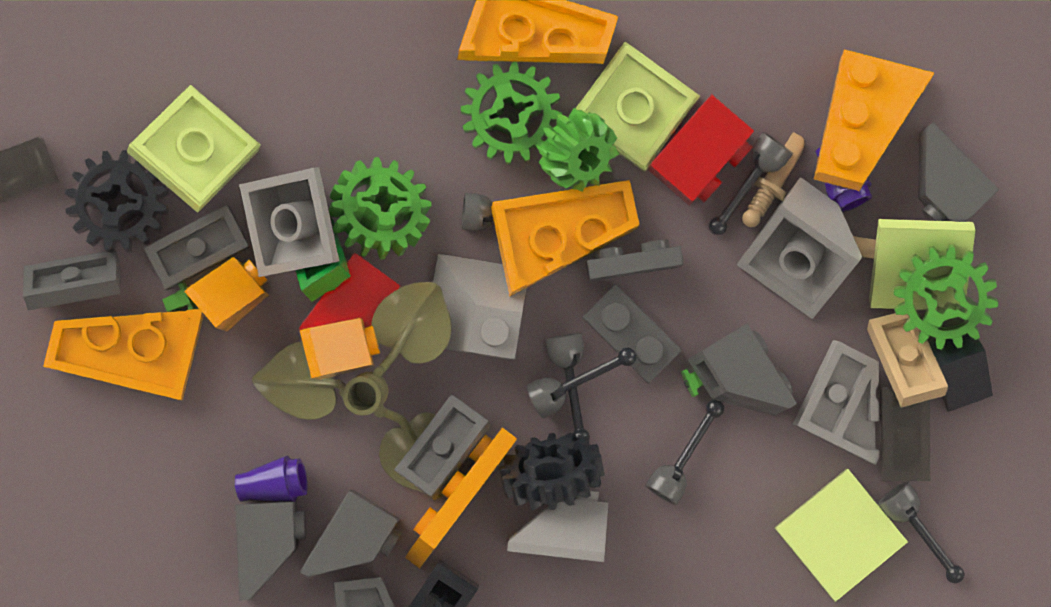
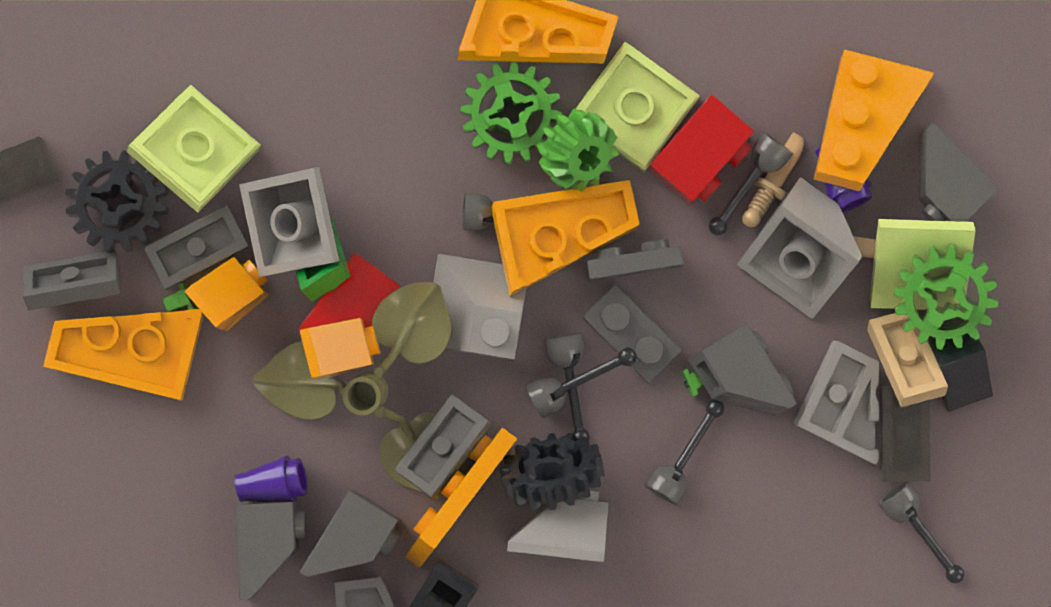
(373, 213): bright green gear -> none
(841, 535): yellowish green tile -> none

